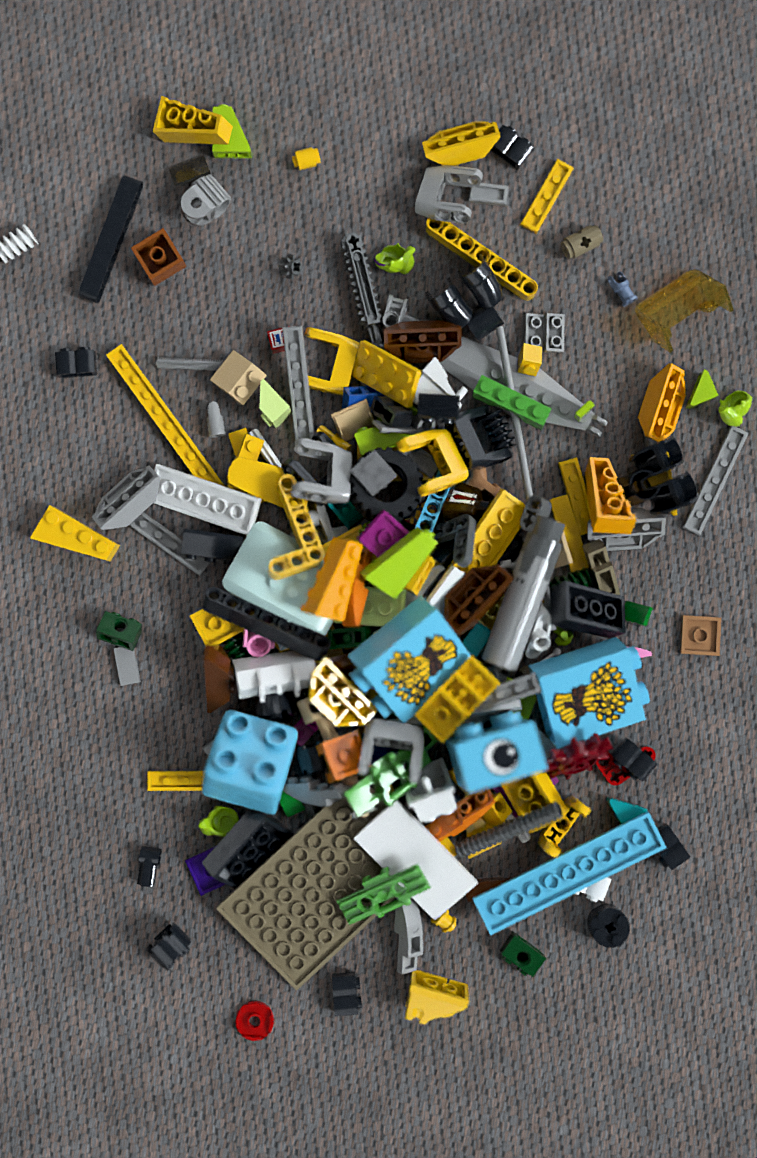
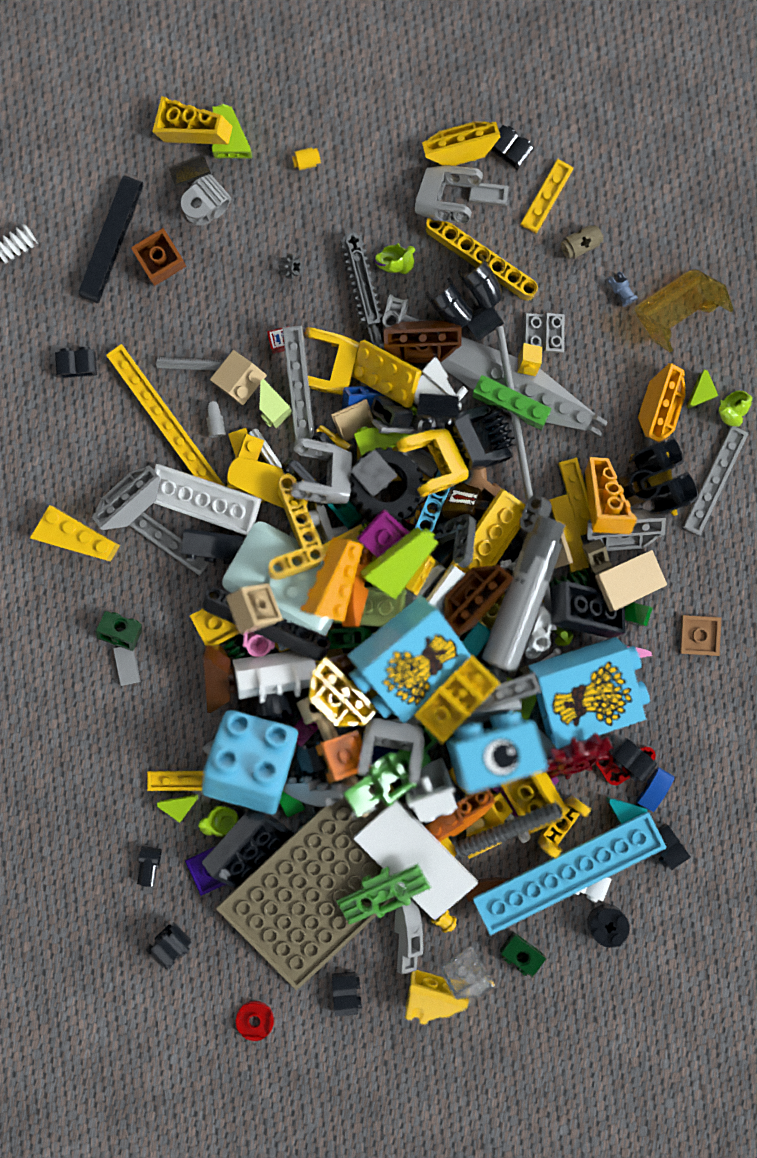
(178, 807): none -> lime slope
(254, 608): none -> tan slope
(467, 975): none -> clear slope
(584, 410): lime tile -> none
(631, 580): none -> tan tile
(657, 788): none -> blue slope

